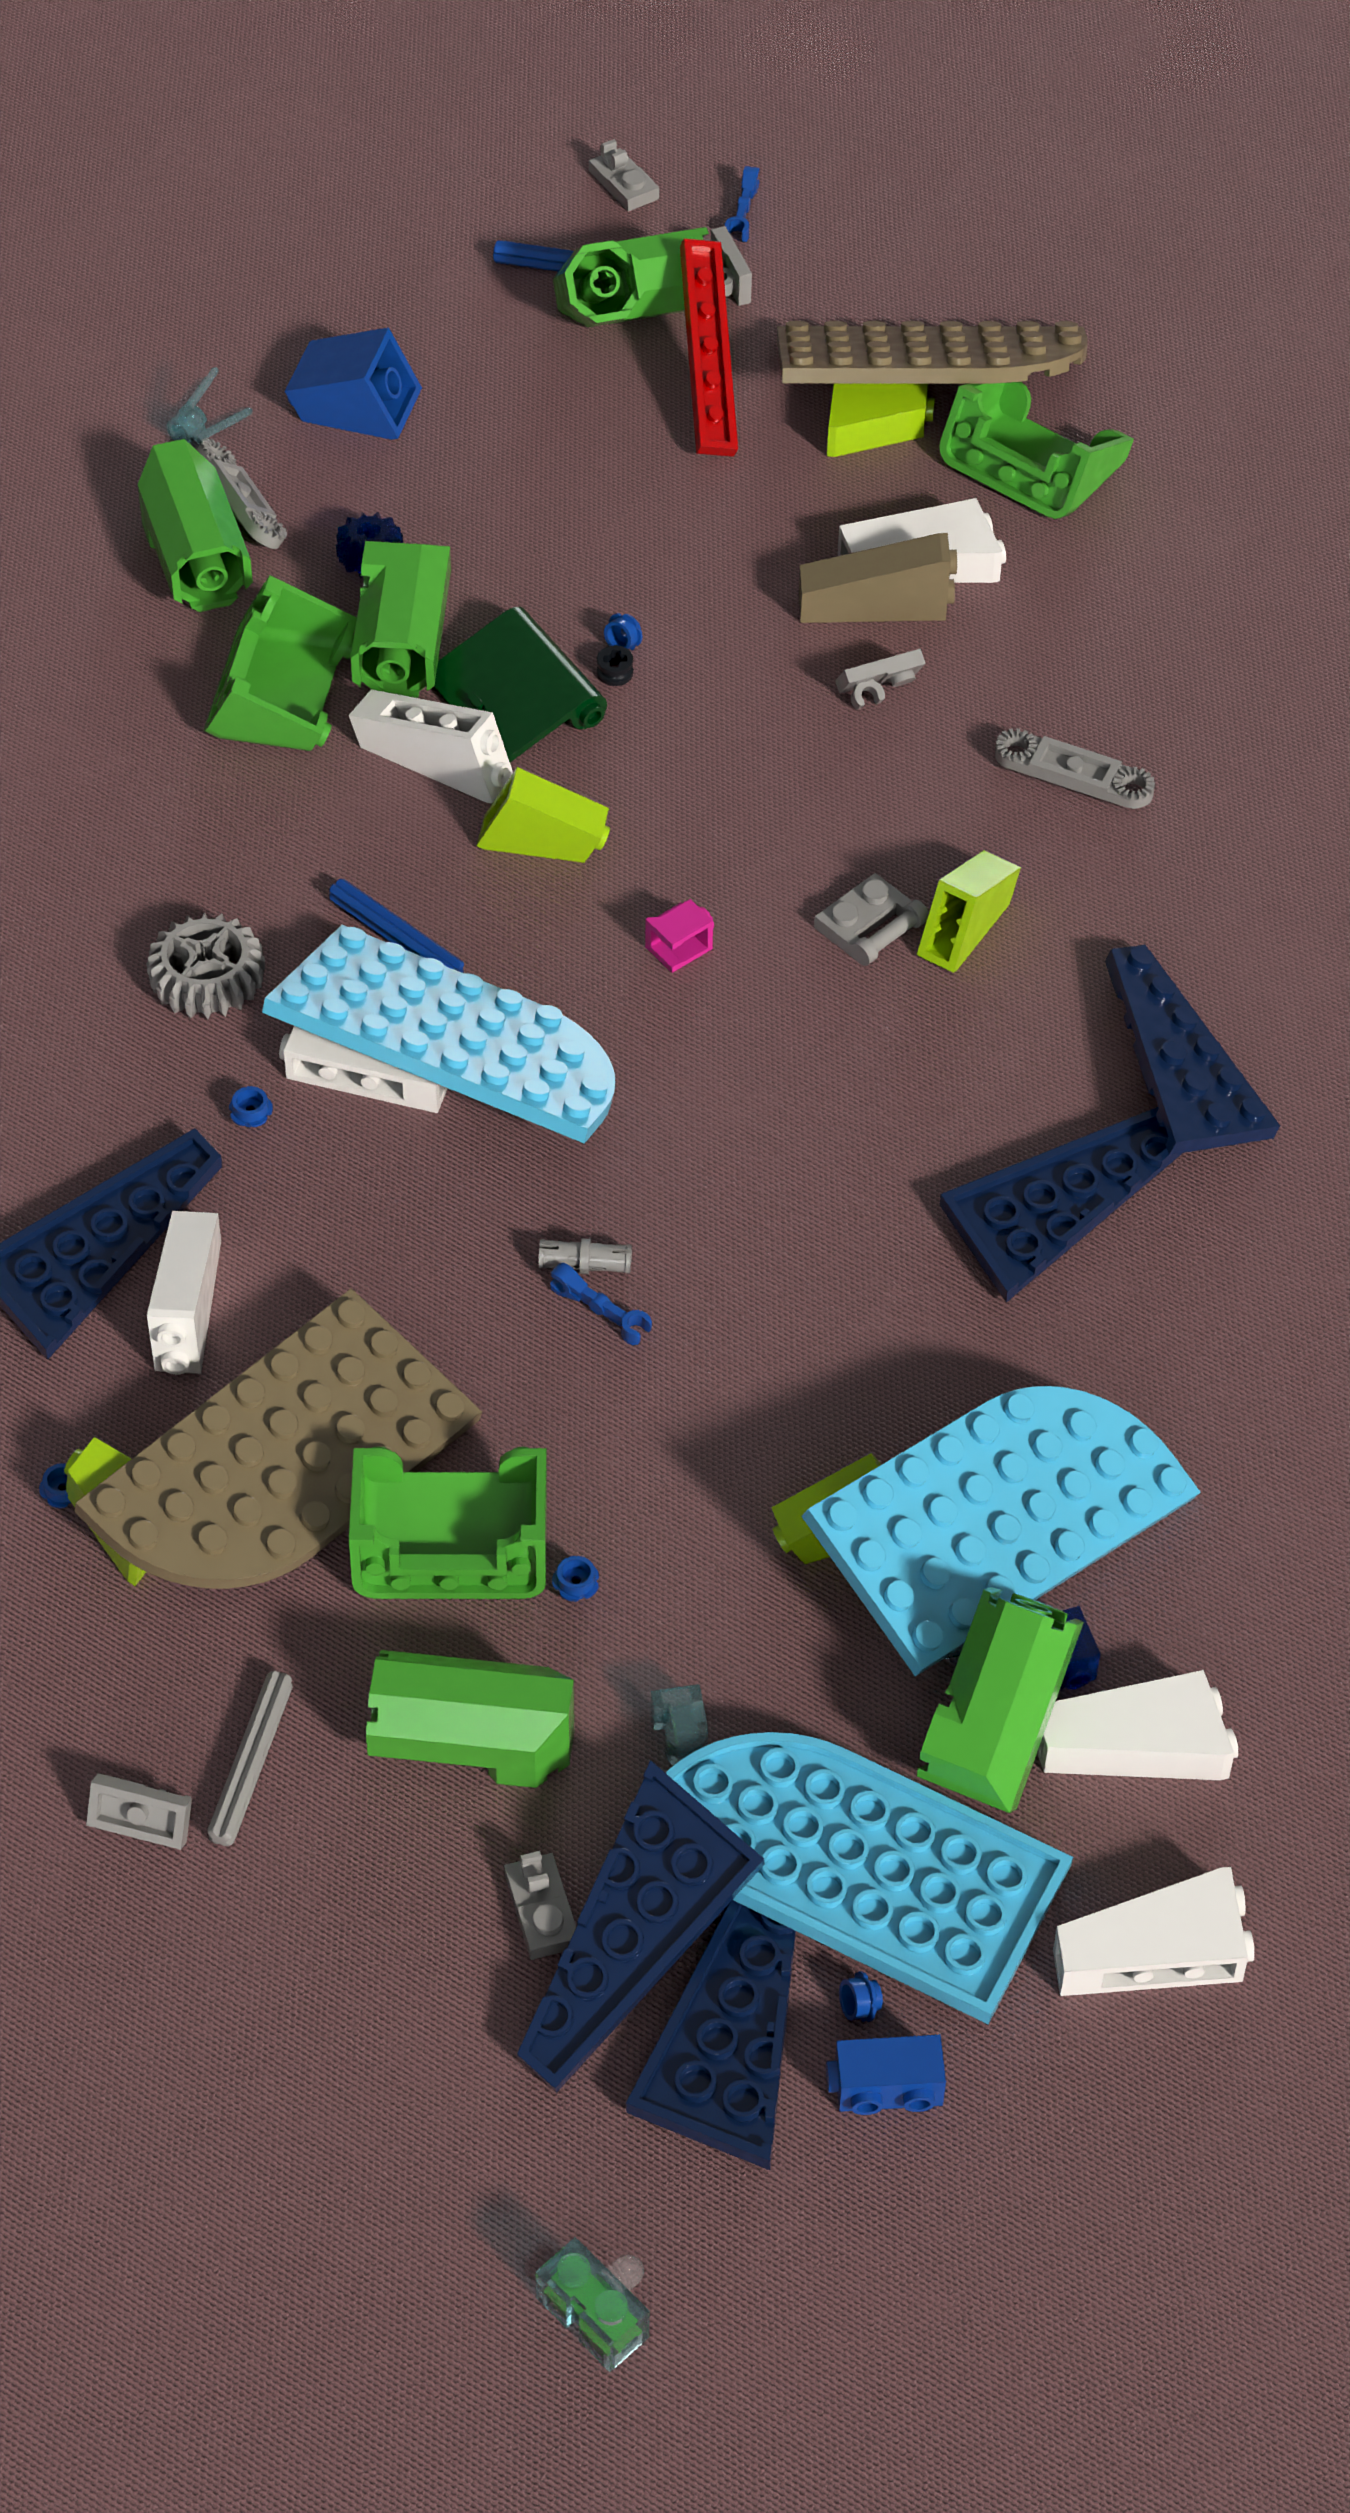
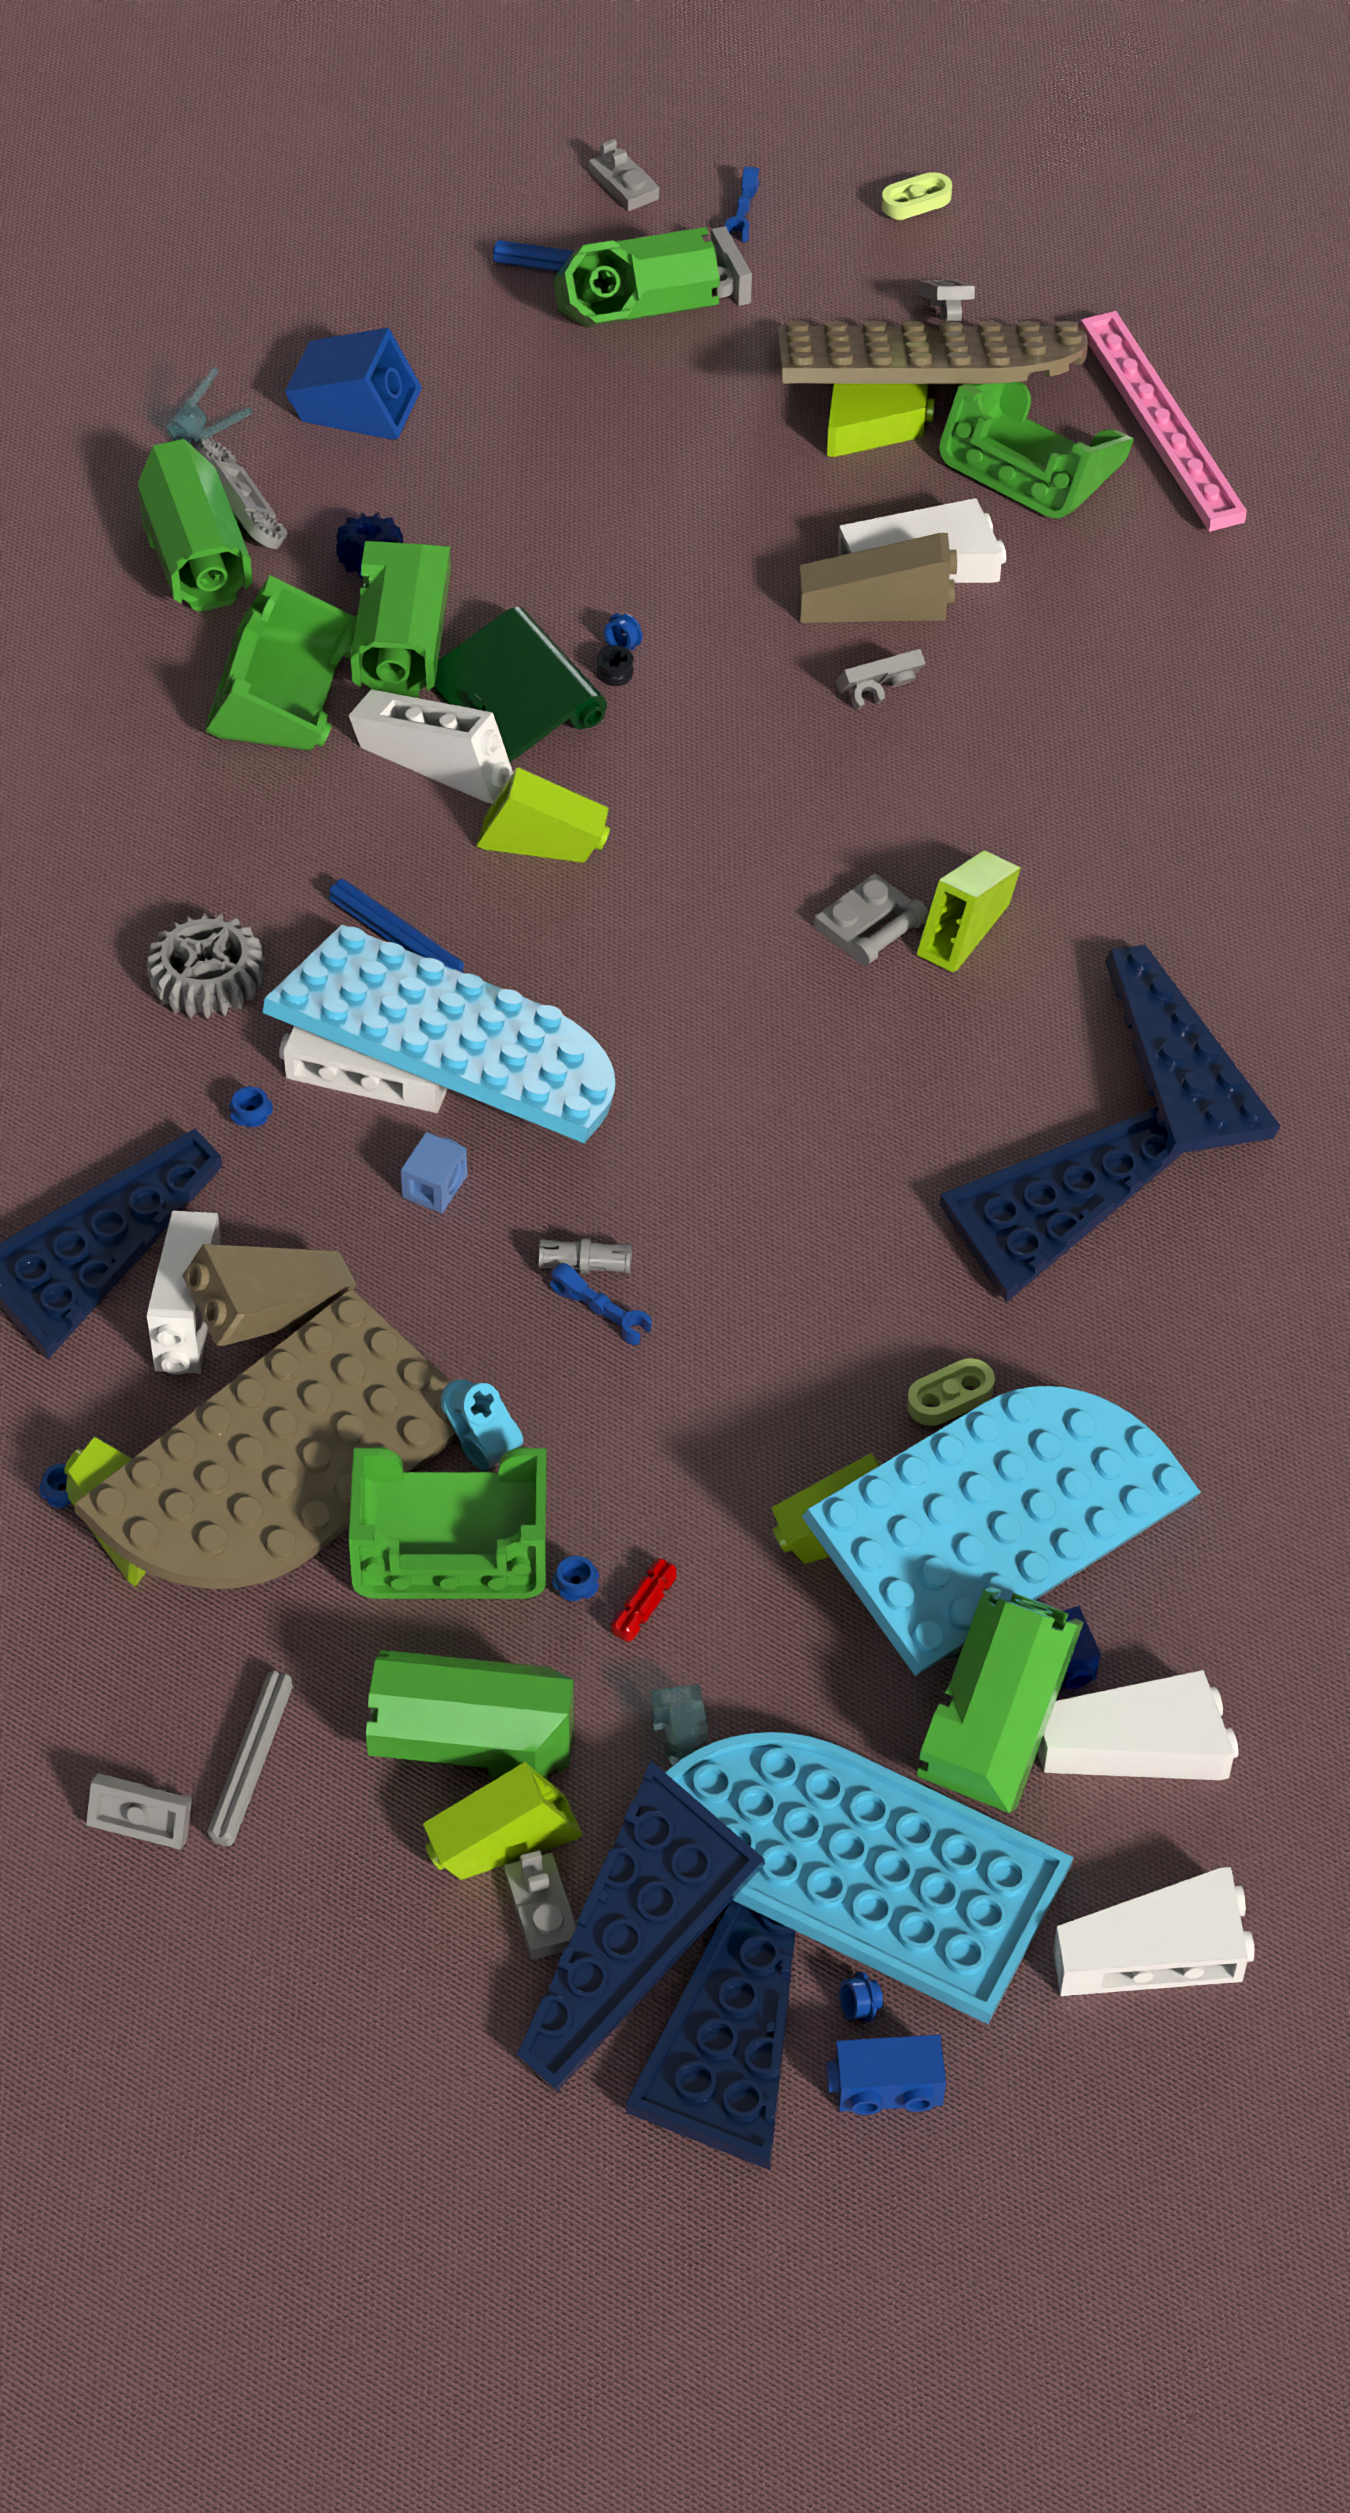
(263, 1289): none -> dark tan slope
(434, 1172): none -> medium blue brick
(480, 1422): none -> medium azure piece
(500, 1823): none -> lime slope
(596, 2298): clear light blue piece -> none
(643, 1600): none -> red axle
(679, 934): dark pink window -> none
(708, 347): red plate -> none
(916, 195): none -> yellowish green plate
(947, 295): none -> light grey plate
(947, 1391): none -> yellowish green plate
(1074, 768): light grey plate -> none
(1163, 422): none -> bright pink plate

